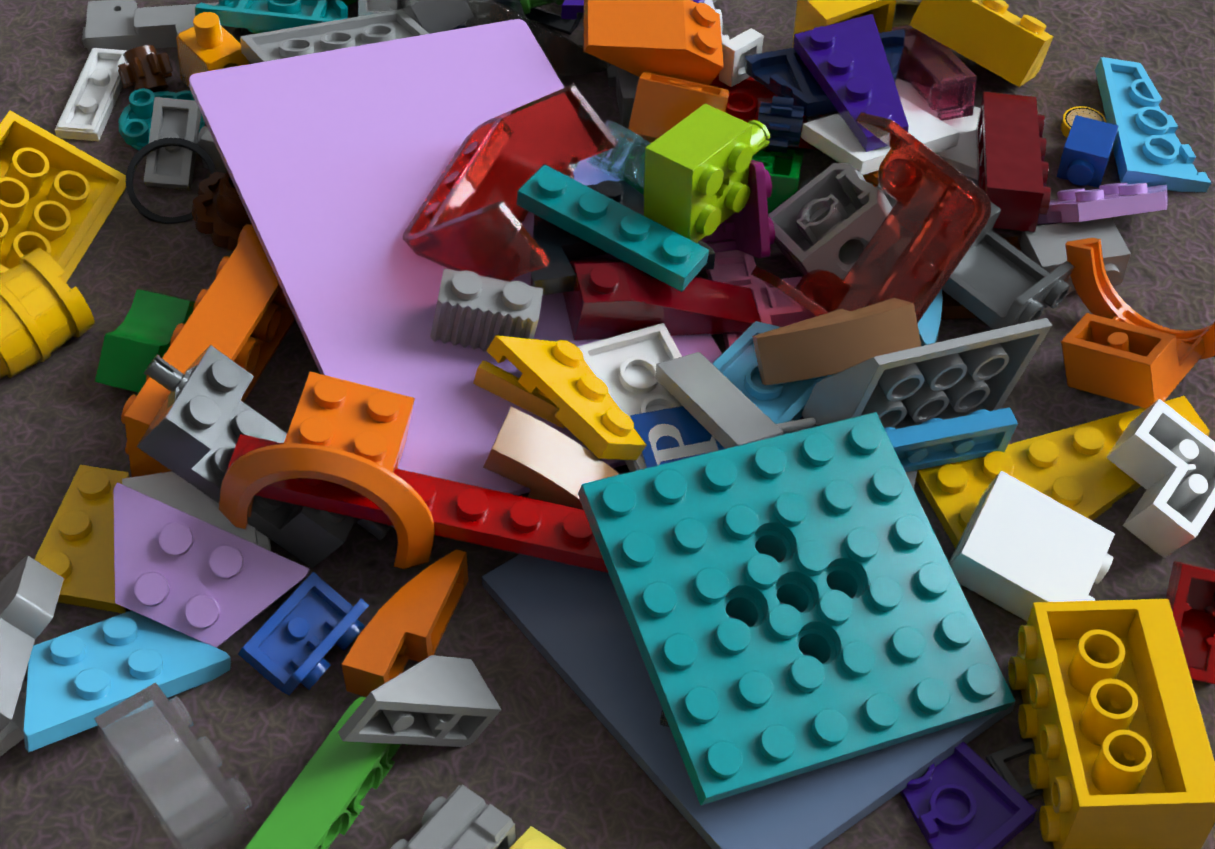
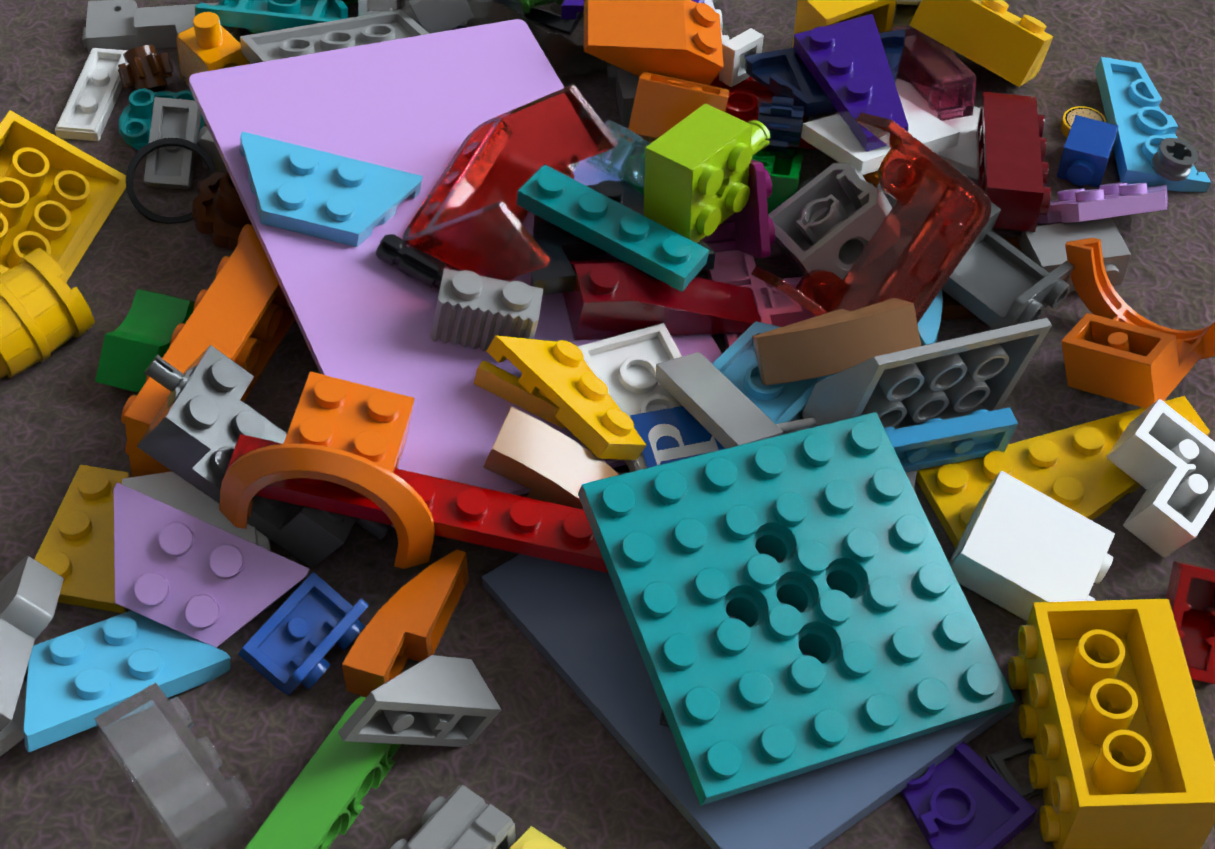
(321, 190): none -> medium azure wing
(411, 261): none -> black axle
(1174, 159): none -> dark grey bush

